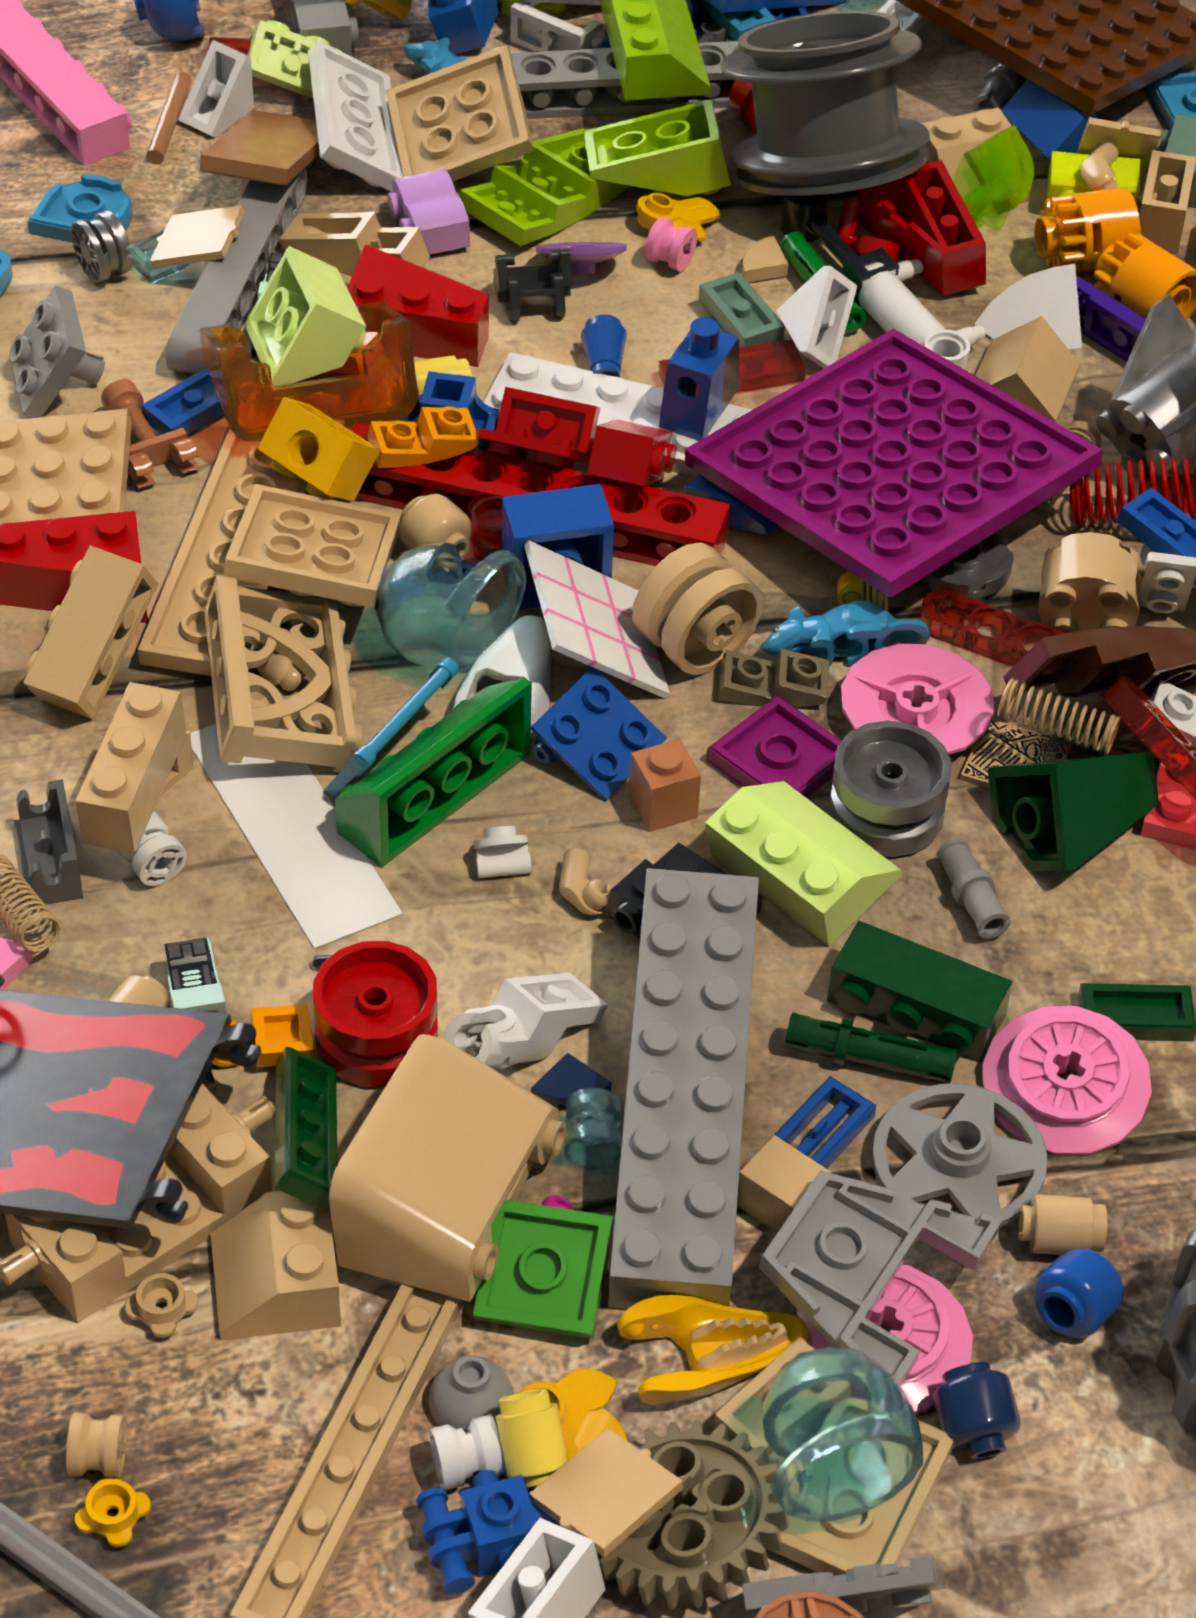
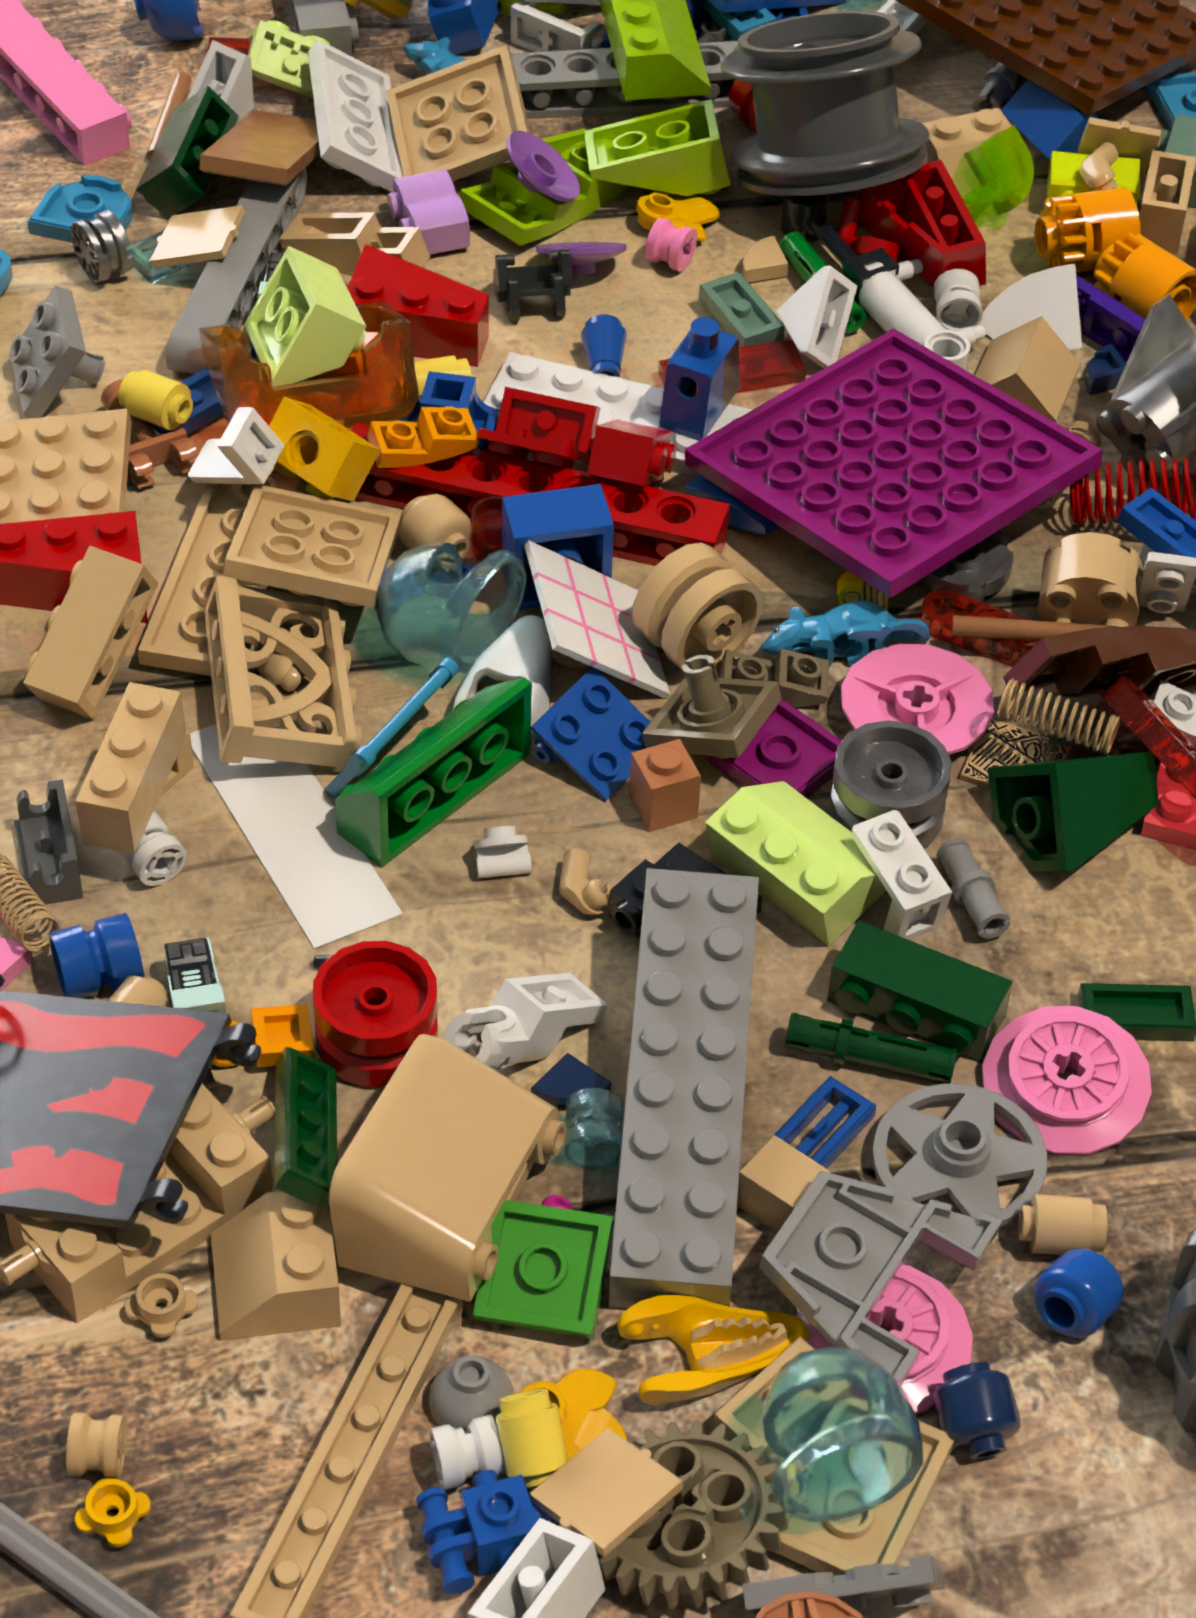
(95, 956): none -> blue wheel
(156, 399): none -> light yellow brick
(173, 172): none -> dark green brick
(242, 454): none -> white bracket
(542, 167): none -> medium lavender dish
(712, 712): none -> dark tan plate
(906, 873): none -> white bracket
(957, 299): none -> white wheel
(1012, 628): none -> medium nougat bar
(1104, 370): none -> dark blue tile

